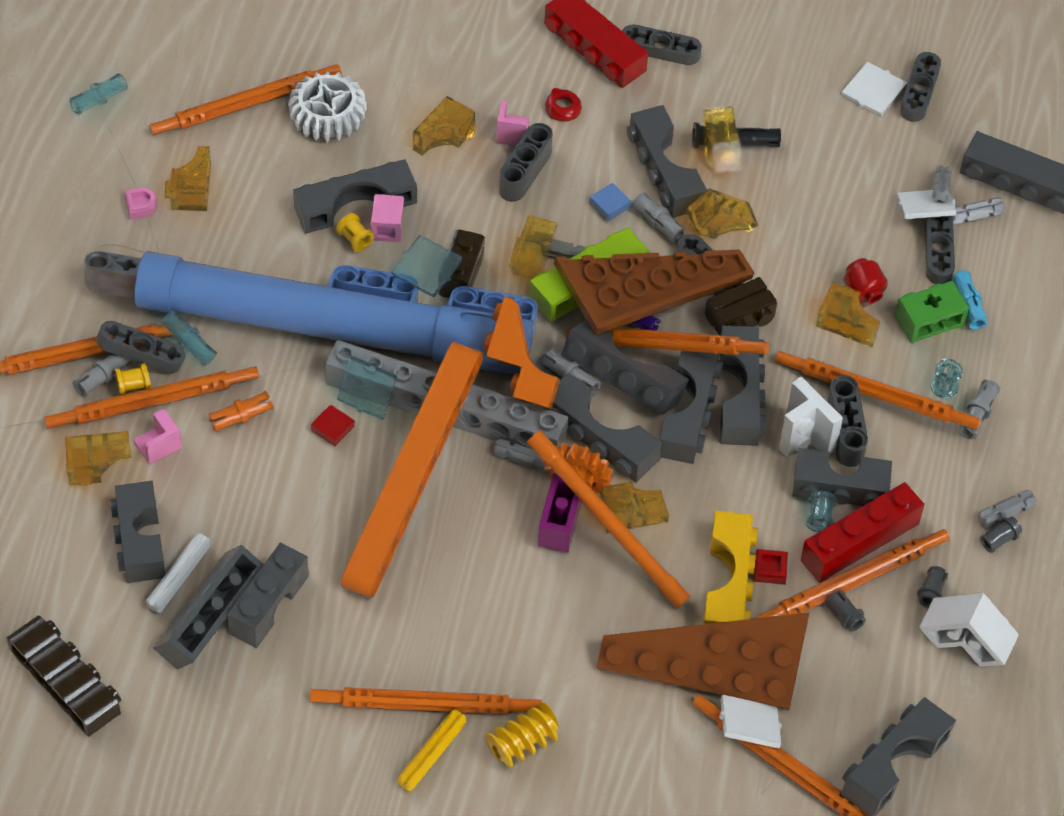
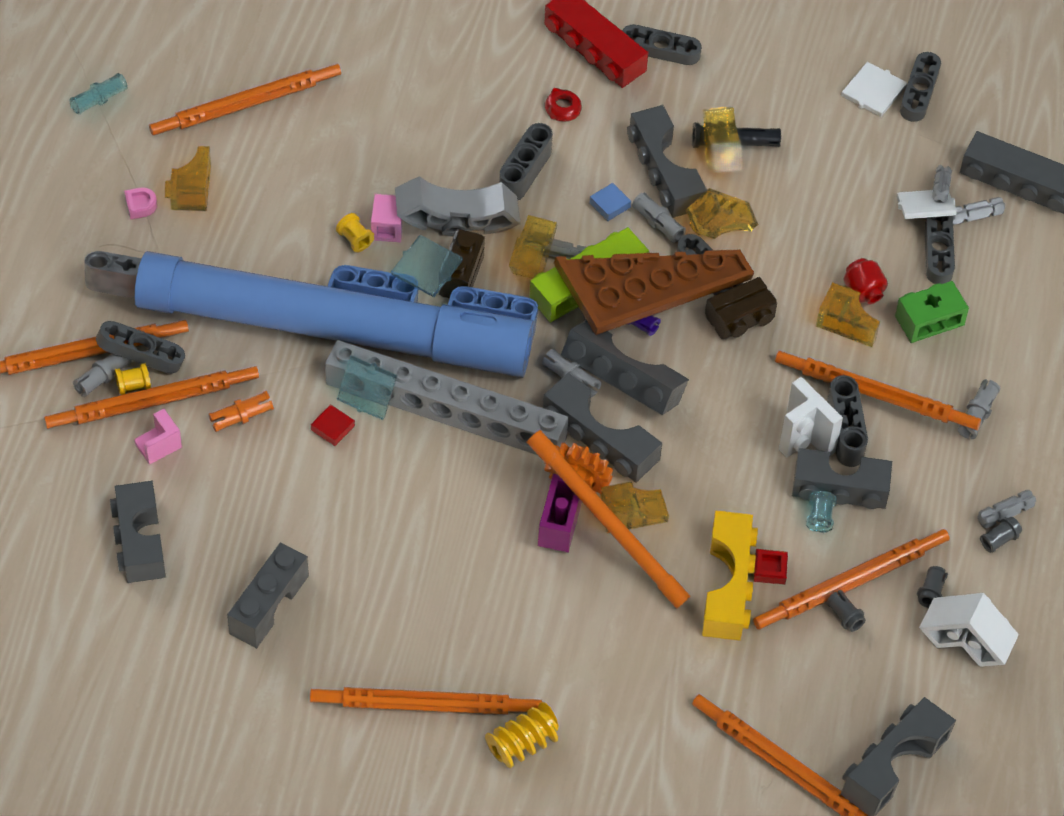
(64, 675): dark brown brick -> none
(93, 454): clear yellow arch -> none
(178, 573): white axle -> none
(189, 337): clear light blue pin -> none
(208, 607): dark grey brick -> none
(319, 202): dark grey arch -> none
(327, 106): white gear -> none
(412, 470): orange beam -> none
(431, 750): yellow axle -> none
(446, 125): clear yellow arch -> none
(449, 210): none -> light grey brick
(510, 127): bright pink panel -> none
(510, 347): orange arch -> none
(518, 454): light grey axle -> none
(682, 430): dark grey arch -> none
(685, 341): orange axle -> none
(730, 658): dark orange wing -> none
(741, 414): dark grey arch -> none
(750, 721): white piece -> none
(862, 532): red brick -> none
(951, 377): clear light blue bush -> none
(976, 315): medium azure pin -> none

